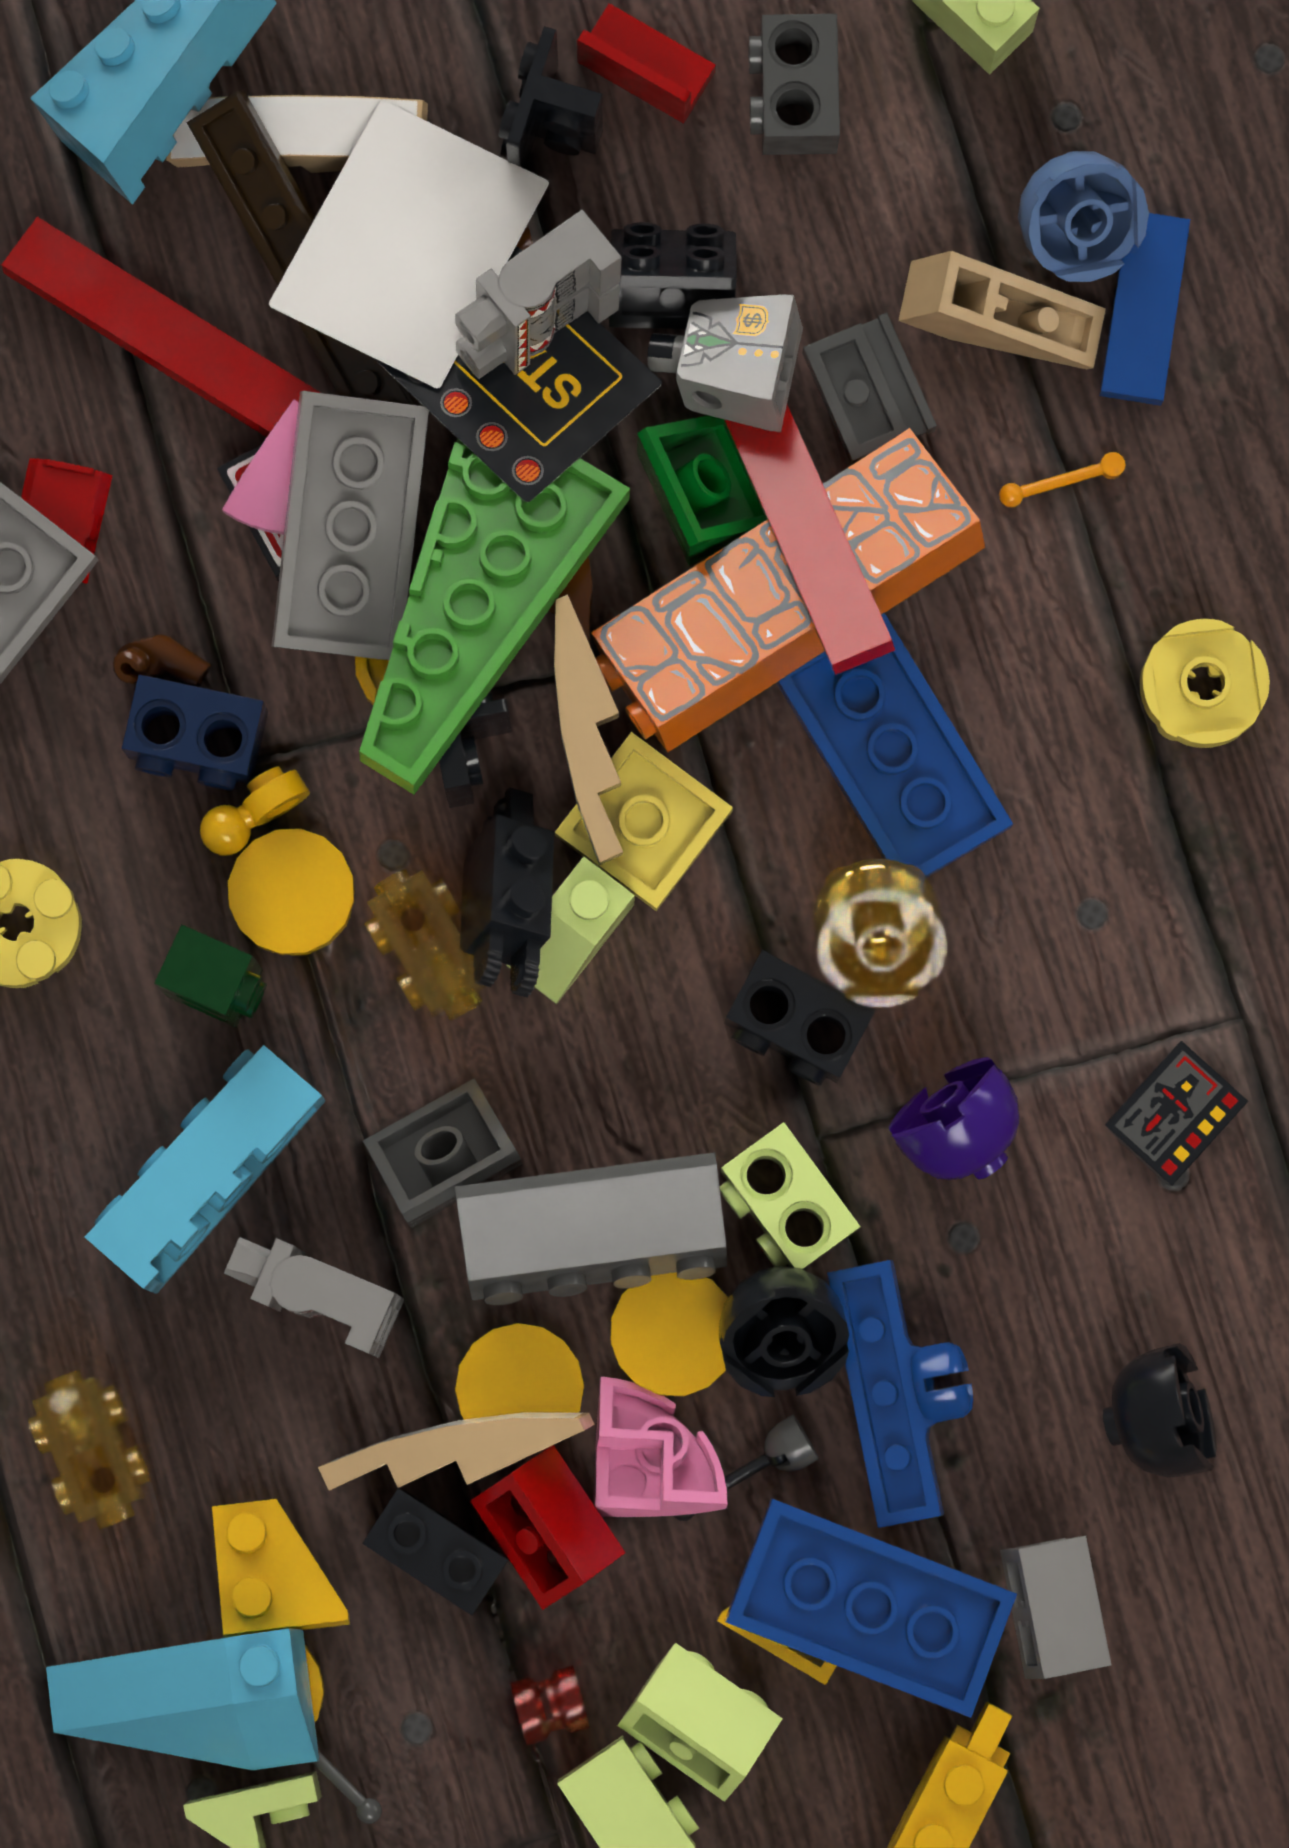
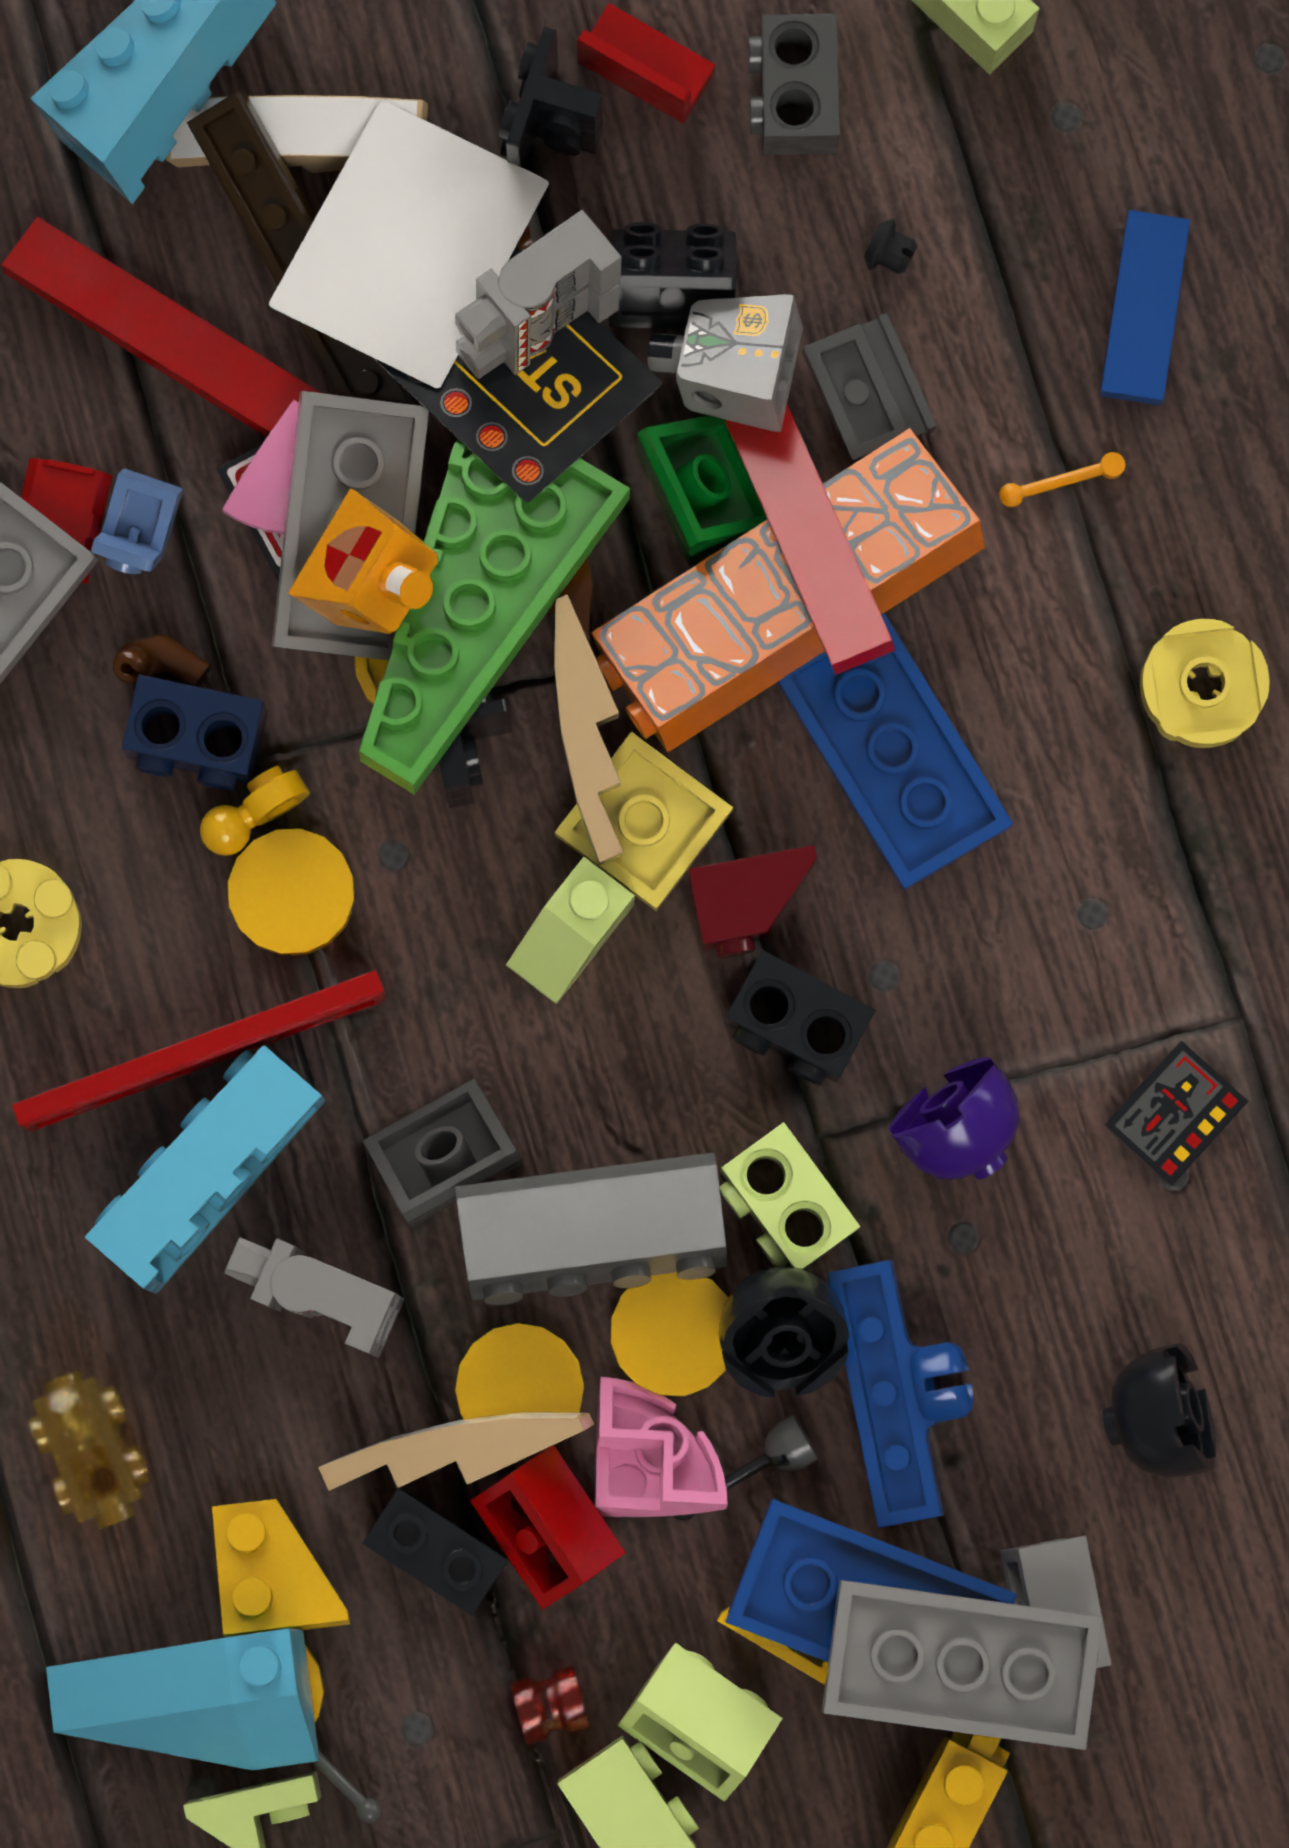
(137, 523): none -> medium blue bracket
(200, 1052): none -> red tile
(211, 977): dark green brick -> none
(366, 569): none -> light orange torso
(435, 966): clear yellow brick -> none
(508, 894): black hinge -> none
(745, 897): none -> dark red slope
(870, 899): clear yellow brick -> none
(890, 248): none -> black piece
(962, 1664): none -> light grey plate
(1000, 311): tan slope -> none
(1082, 215): medium blue cylinder -> none

